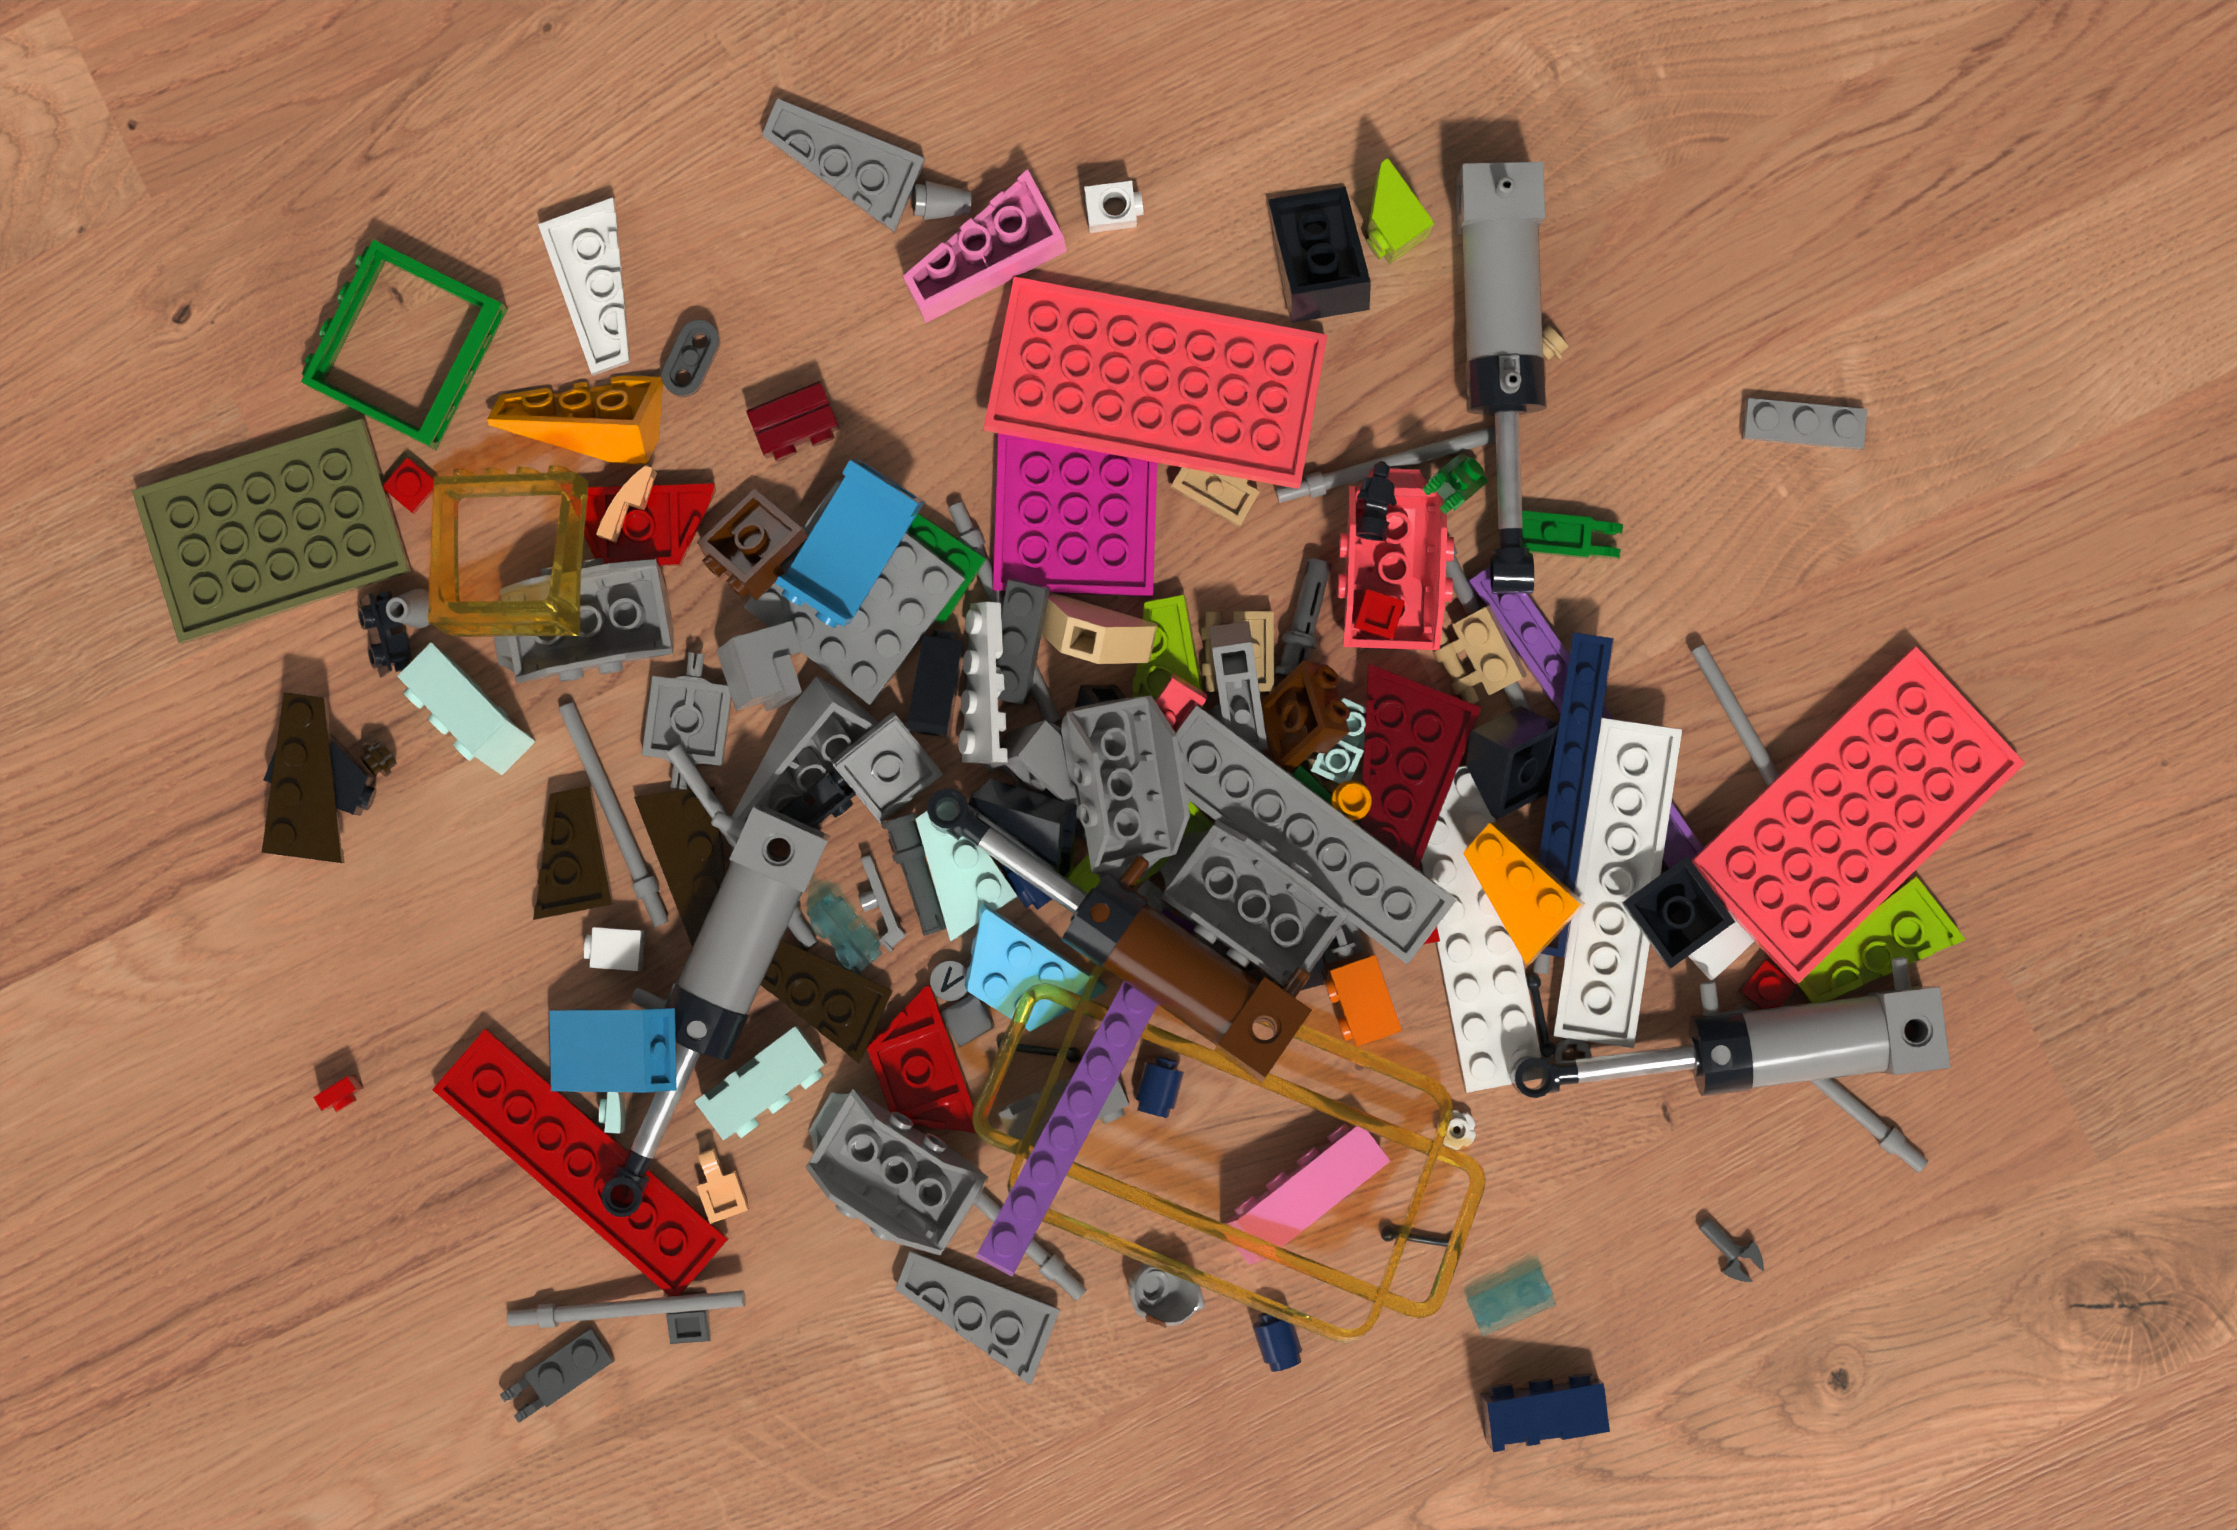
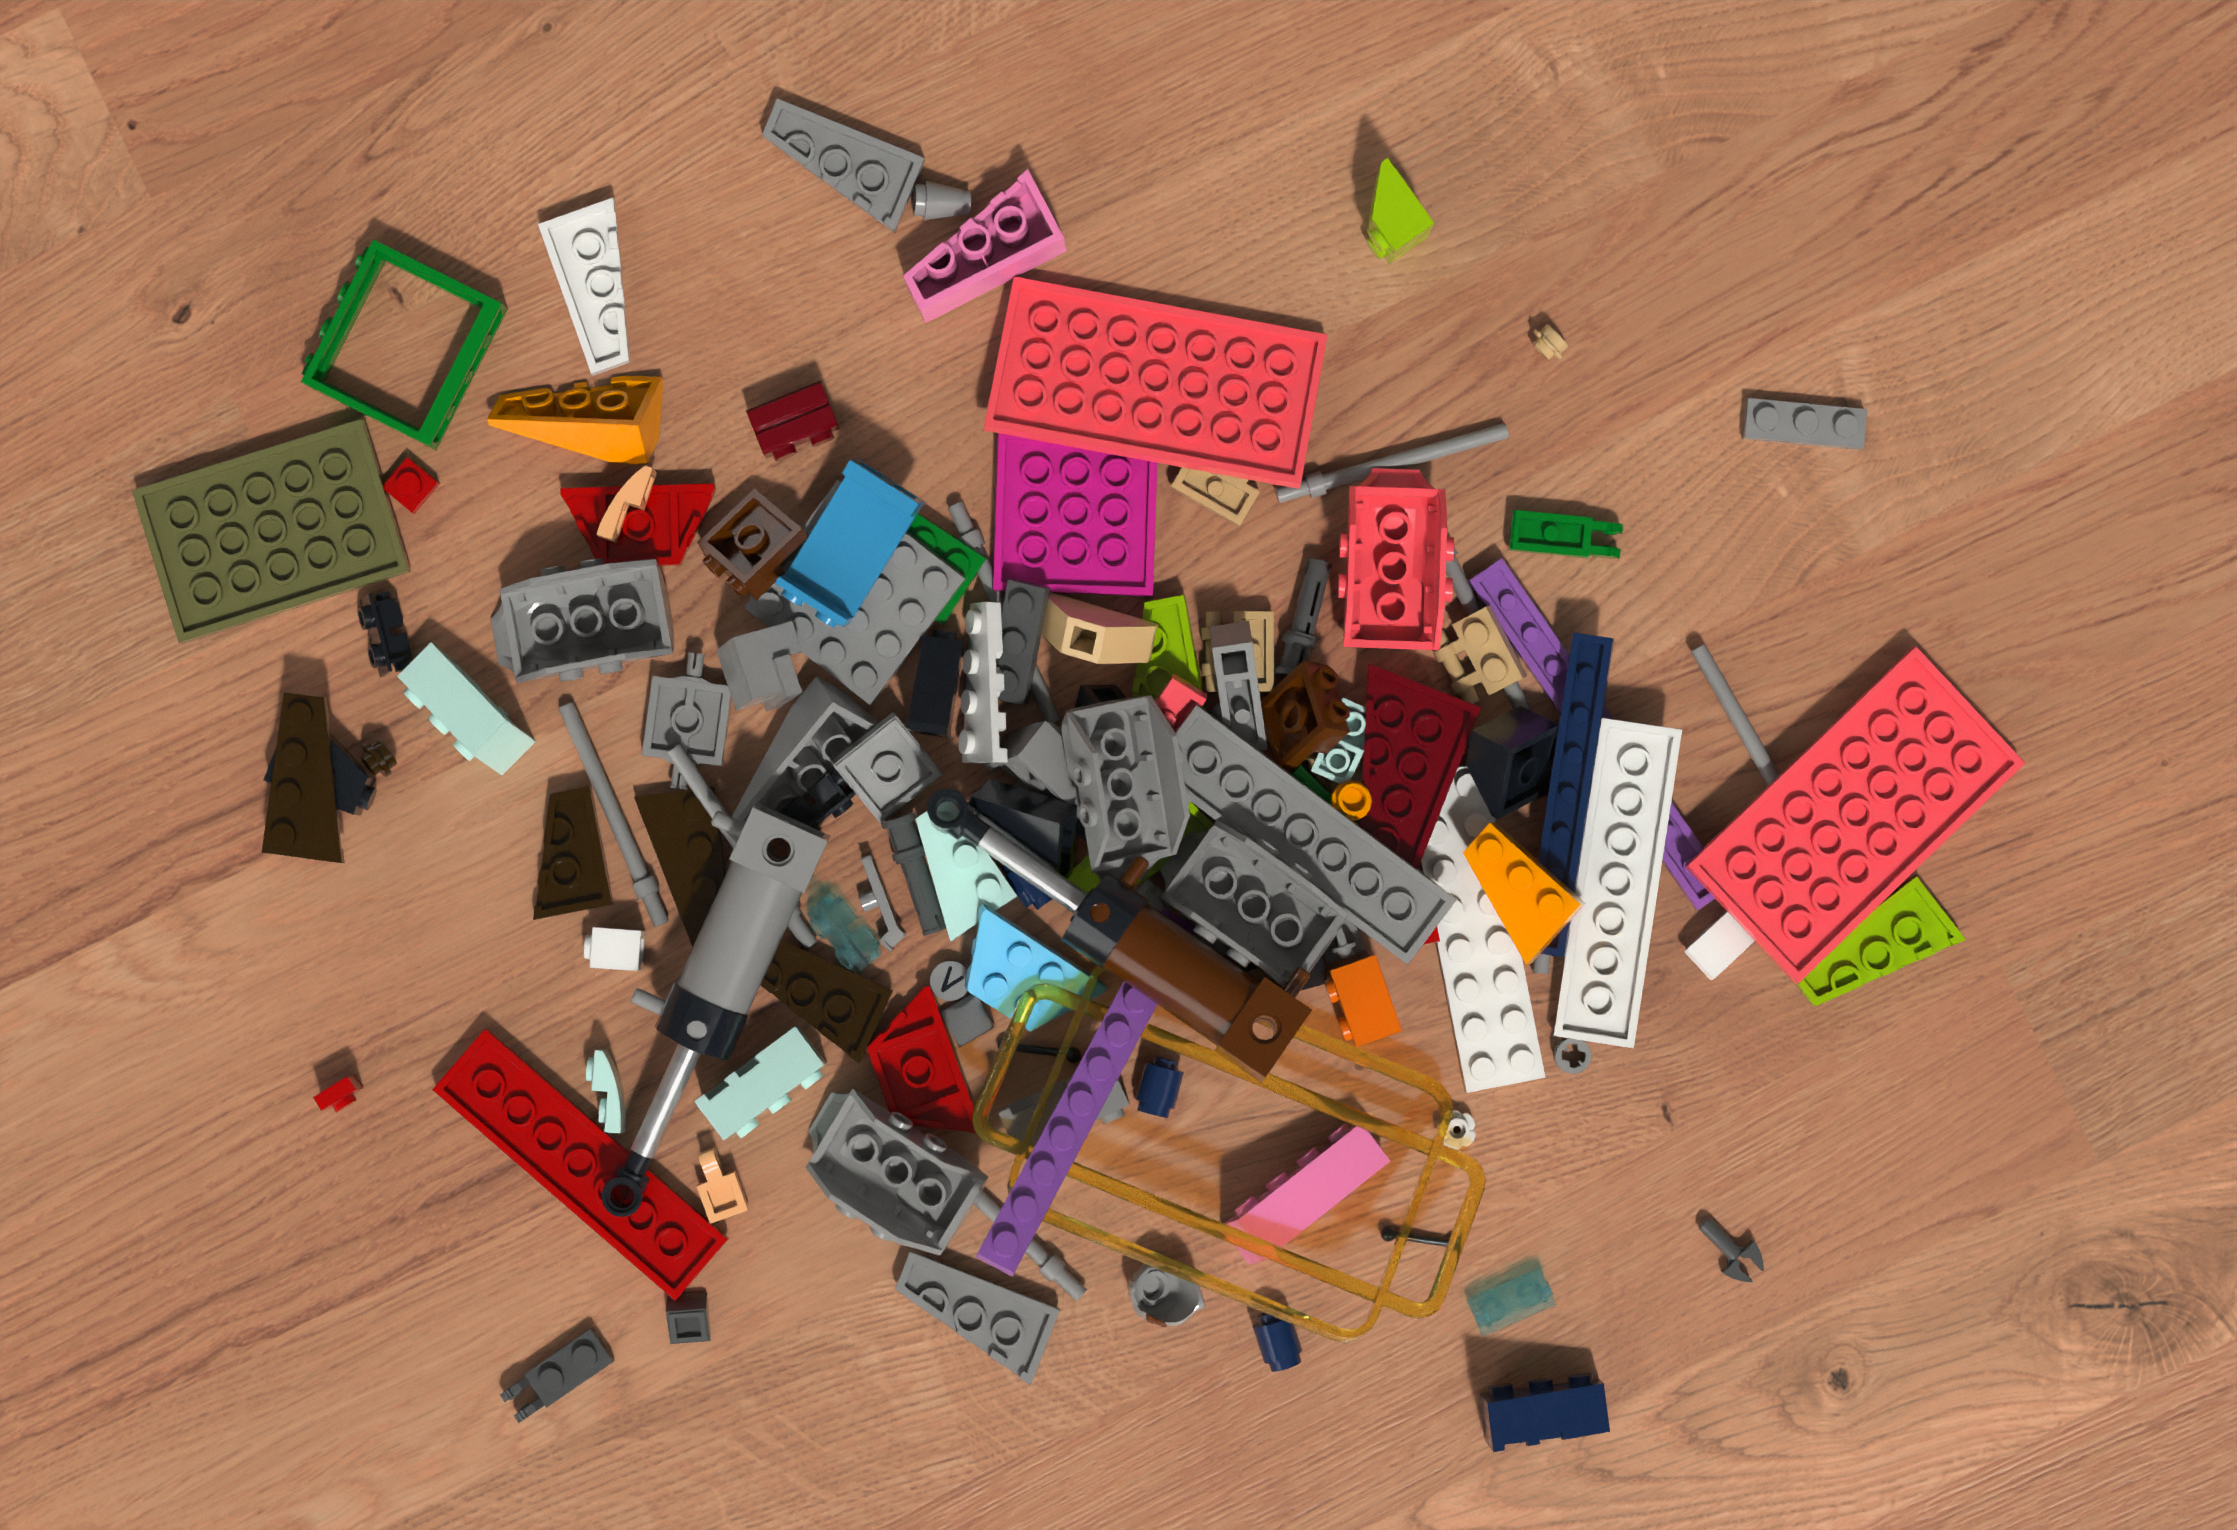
(410, 608): light grey cone -> none
(549, 617): clear yellow windscreen -> none
(551, 1314): light grey bar -> none
(613, 1050): dark azure panel -> none
(690, 359): dark grey plate -> none
(1099, 219): white brick -> none
(1319, 255): black slope -> none
(1377, 494): black piece -> none
(1379, 614): red plate -> none
(1456, 482): green hinge -> none
(1505, 366): light grey piece -> none
(1546, 1047): black hinge -> none
(1678, 912): black slope -> none
(1767, 986): red plate -> none
(1779, 1044): light grey piece -> none
(1890, 1138): light grey bar -> none

